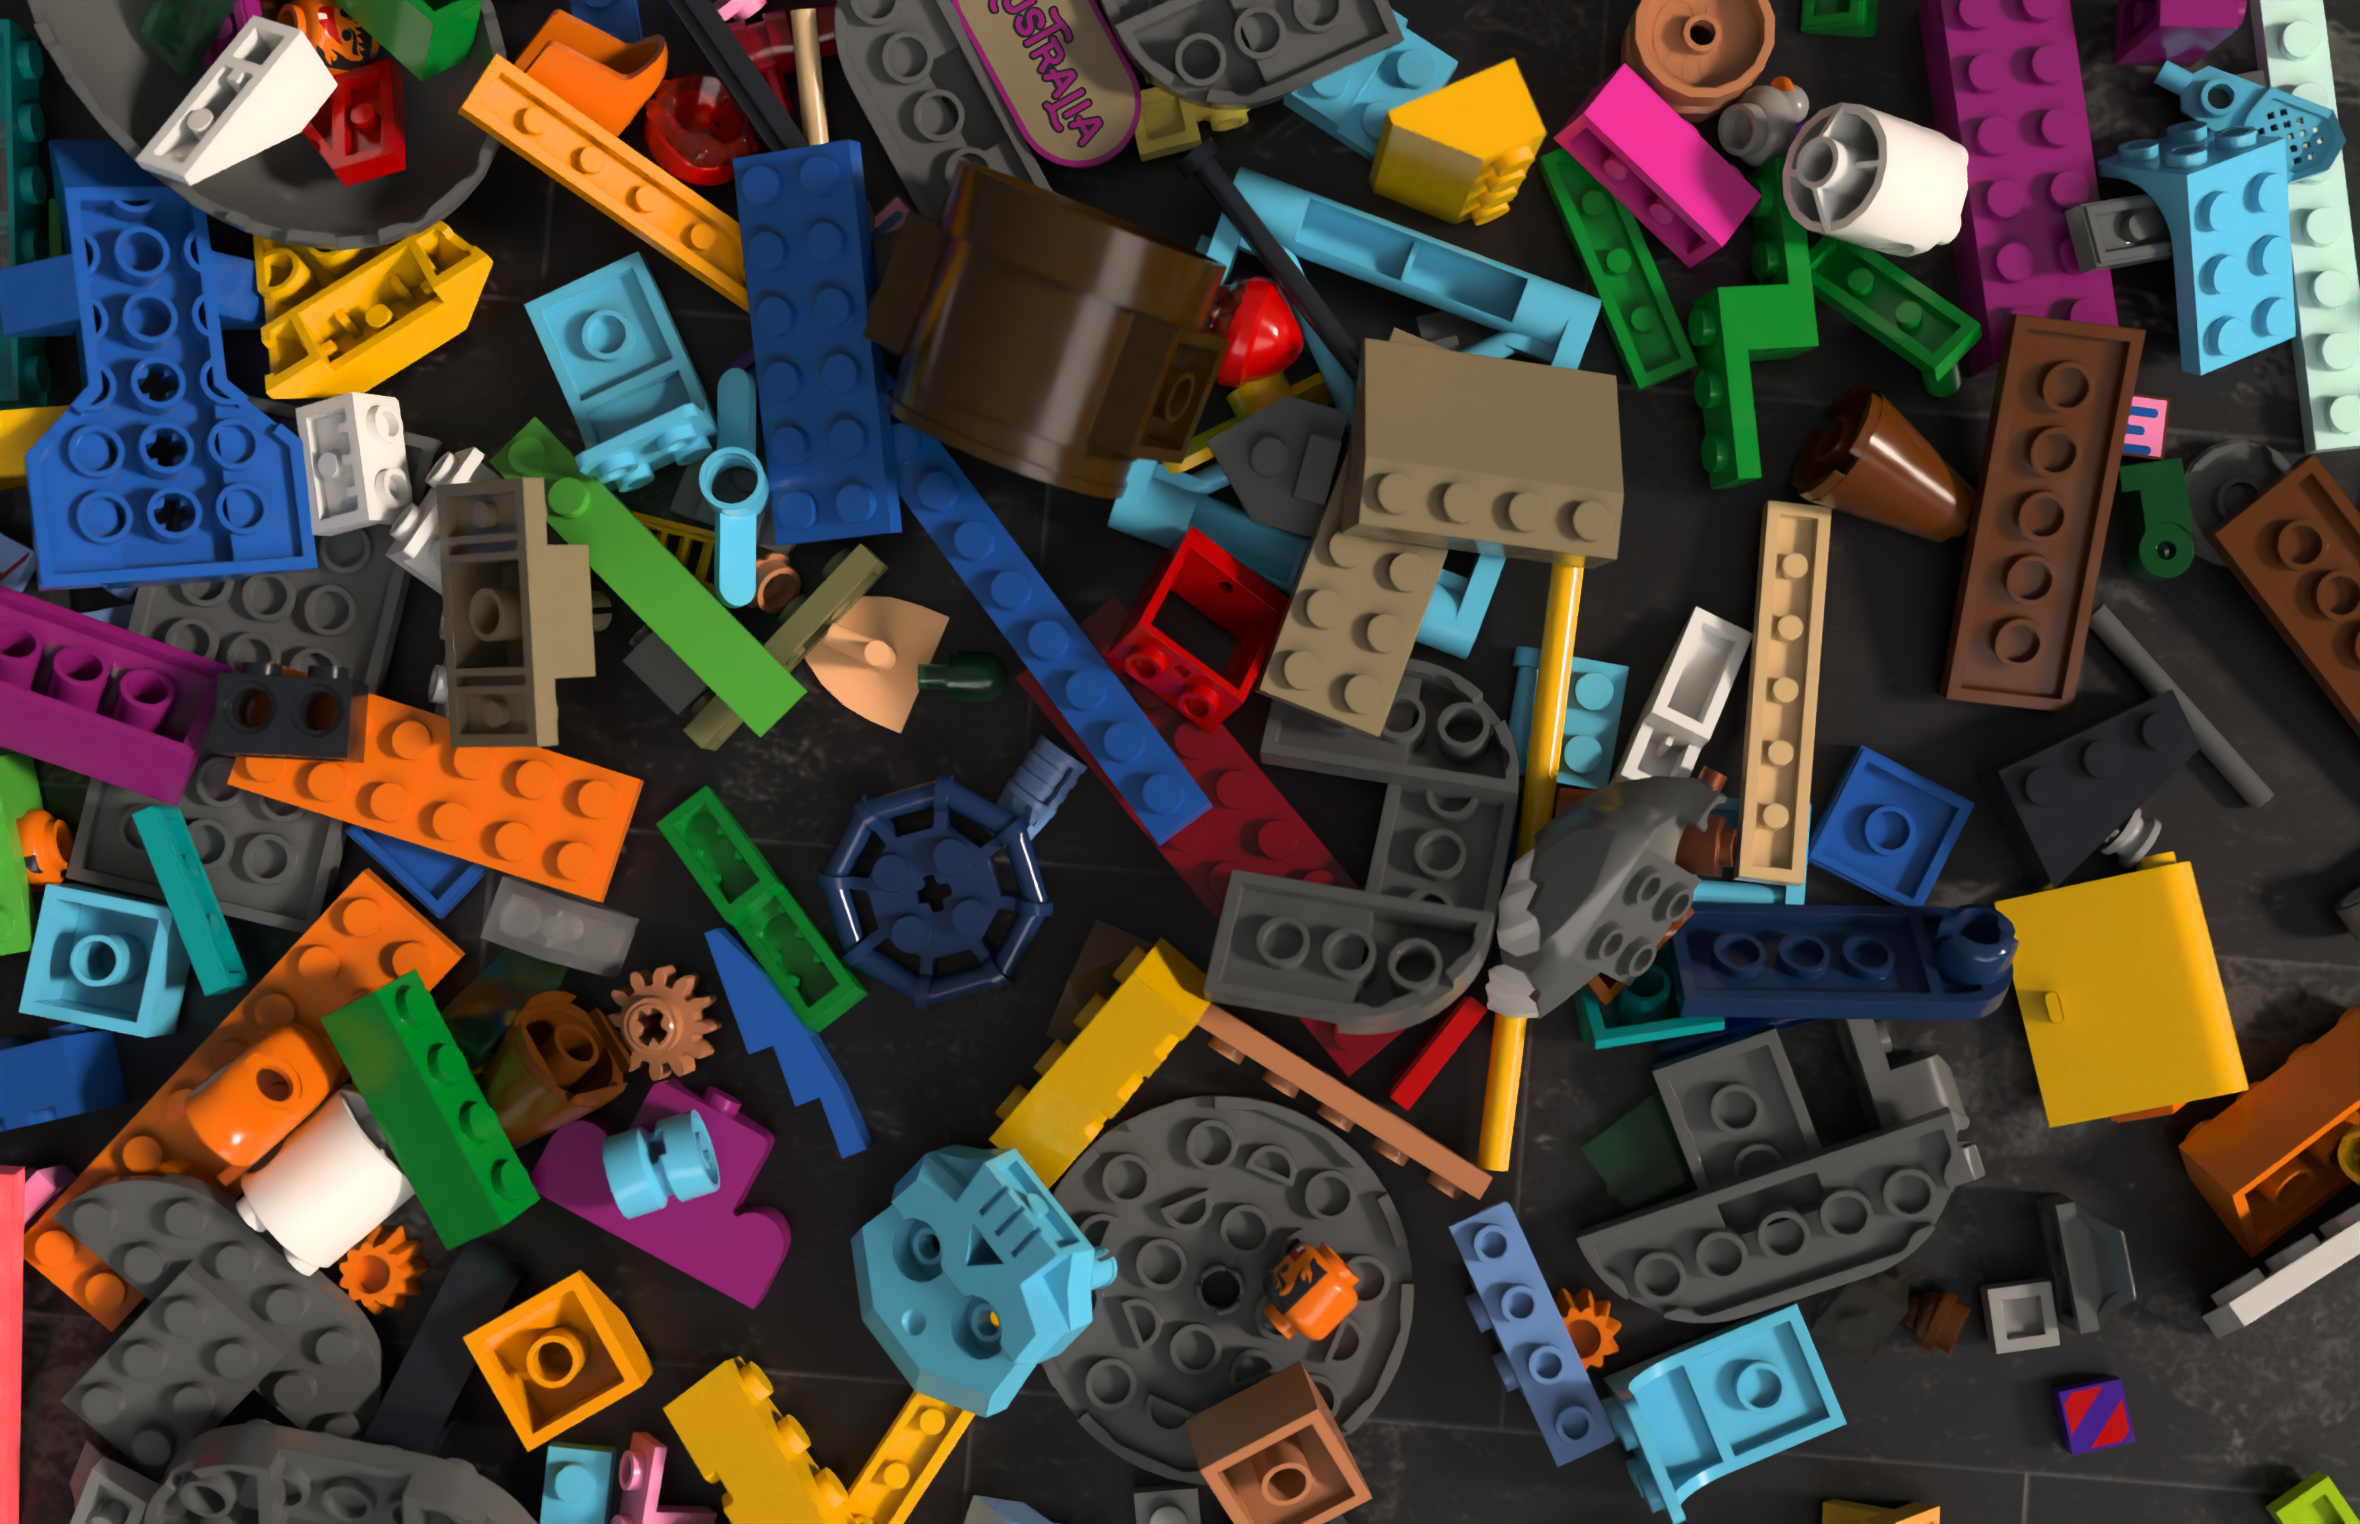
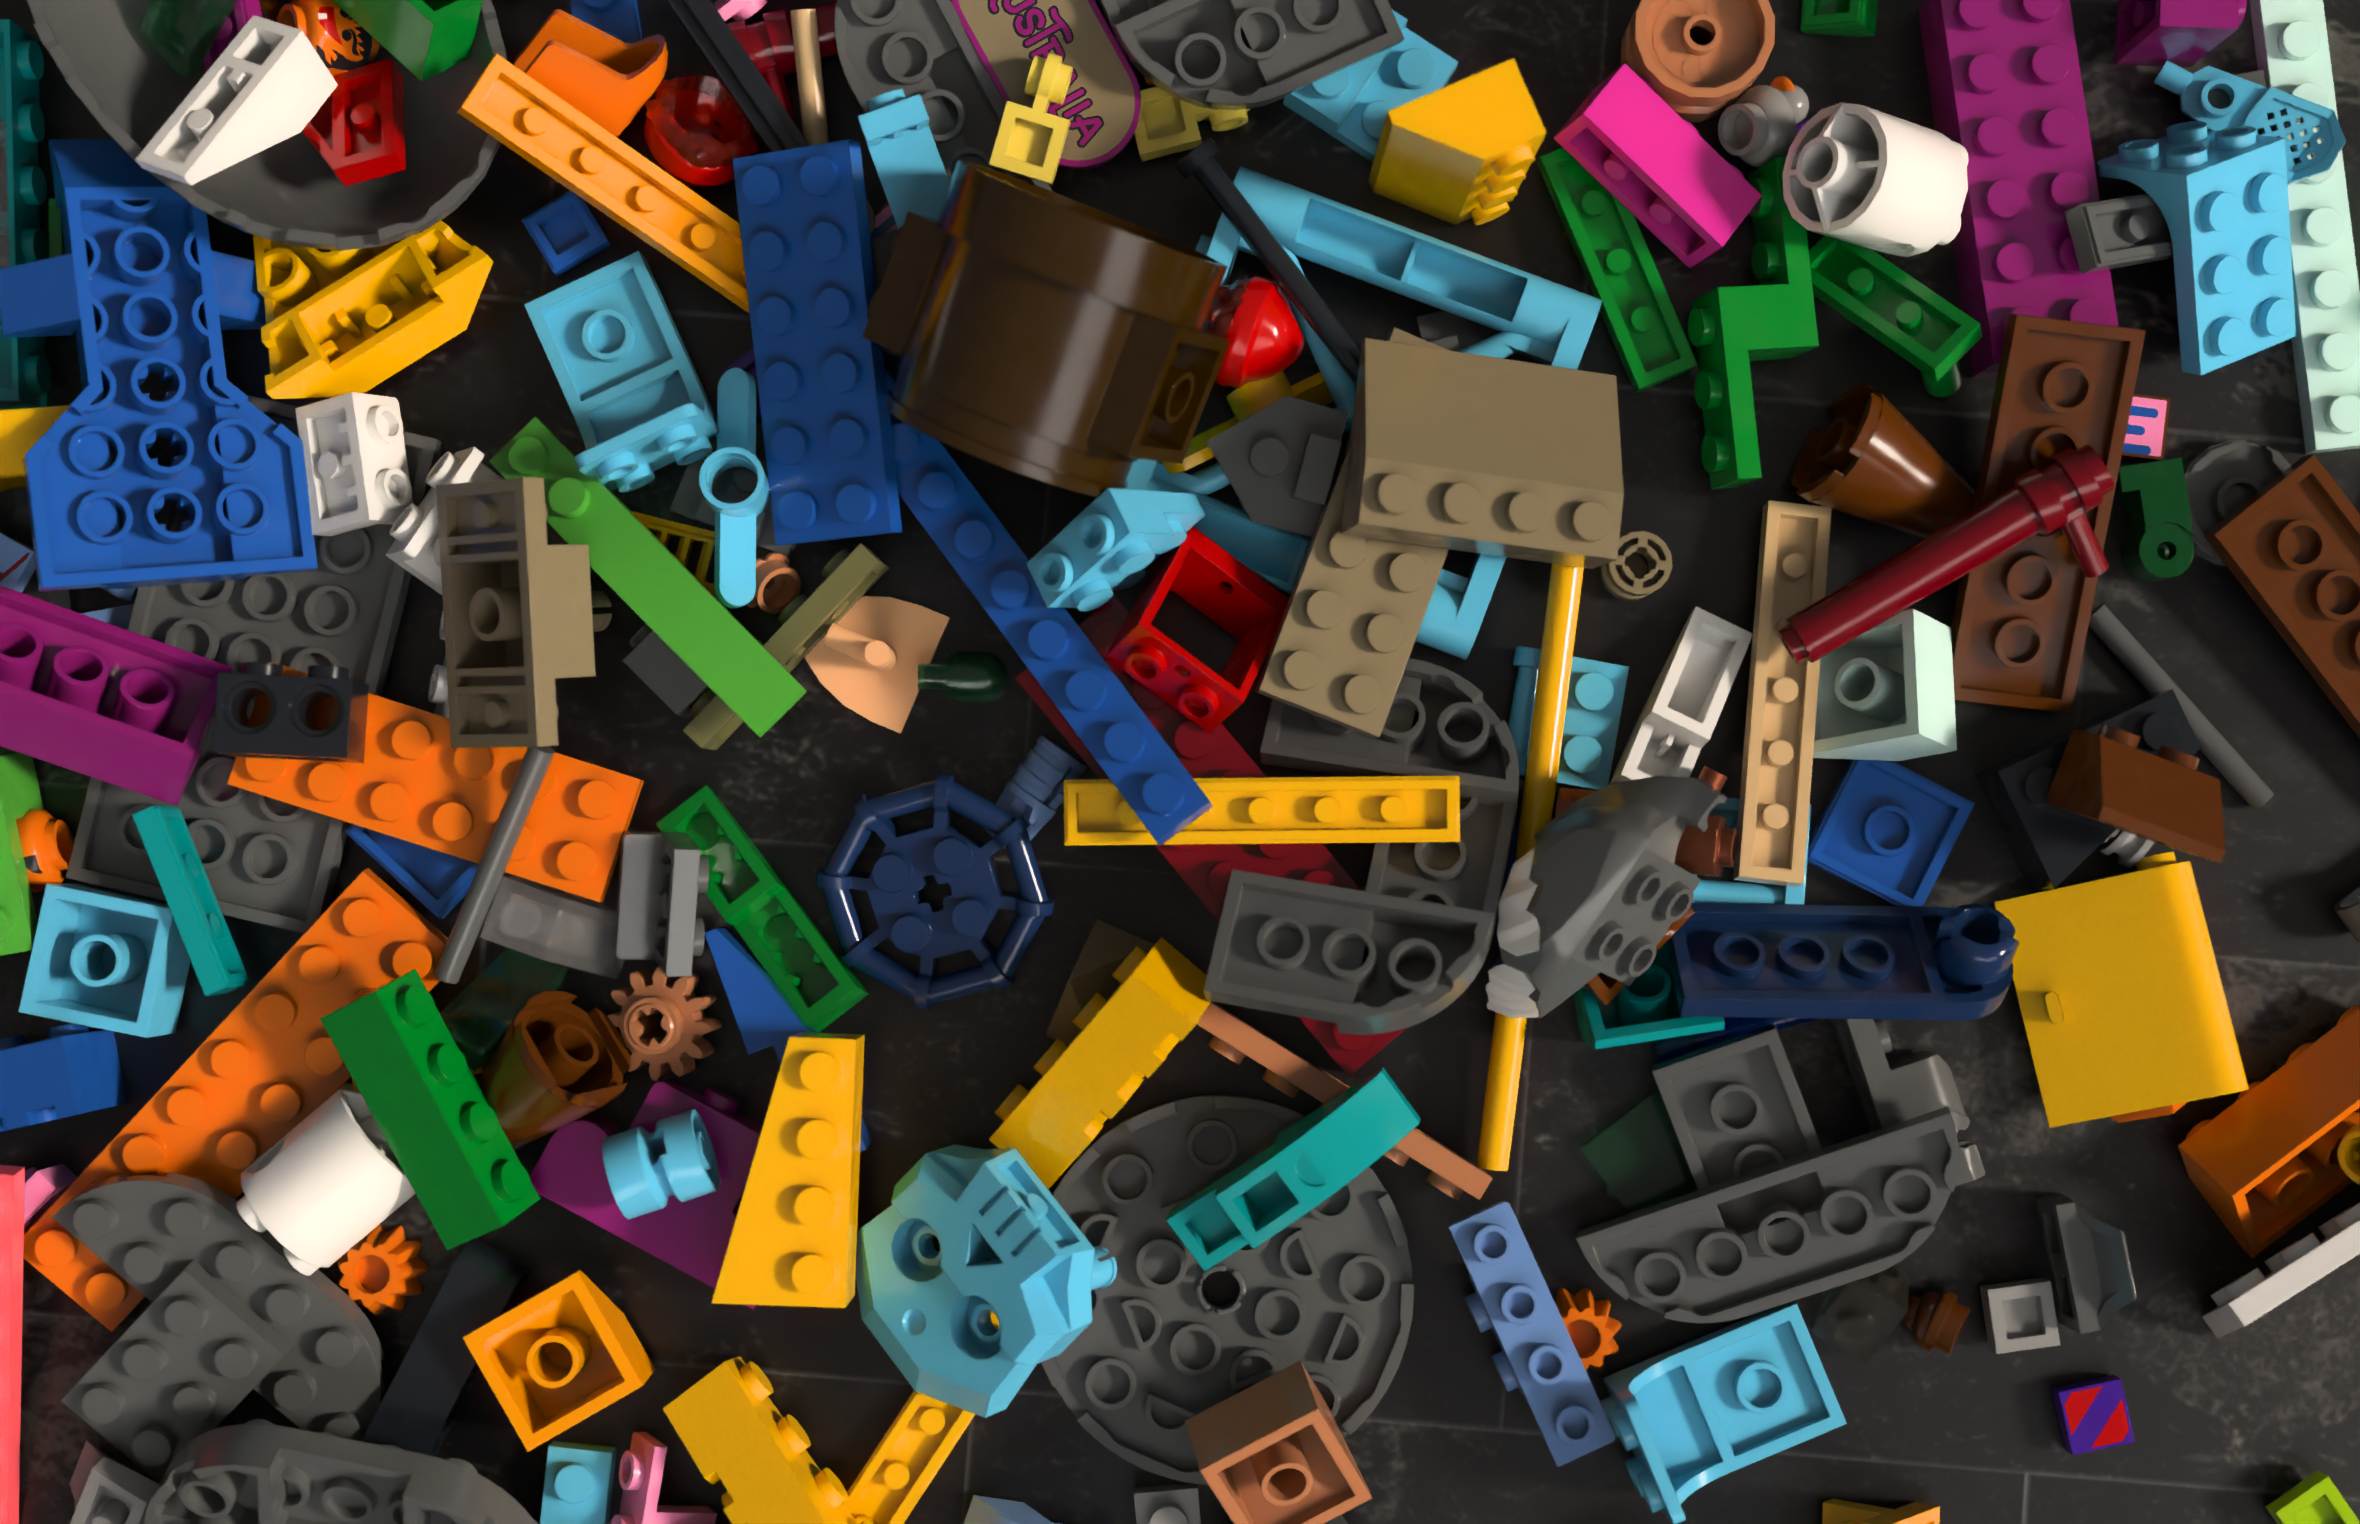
(234, 1113): orange piece -> none
(493, 863): none -> dark grey bar
(566, 233): none -> blue tile
(659, 900): none -> dark grey bracket
(802, 1192): none -> yellow wedge
(904, 154): none -> medium azure bracket
(1031, 138): none -> light yellow plate
(1111, 545): none -> medium azure plate
(1279, 811): none -> yellow tile
(1296, 1171): none -> teal slope
(1309, 1292): orange head -> none
(1435, 1050): red tile -> none
(1625, 575): none -> dark tan wheel
(1888, 693): none -> light aqua slope
(2034, 504): none -> dark red cylinder
(2141, 792): none -> reddish brown slope

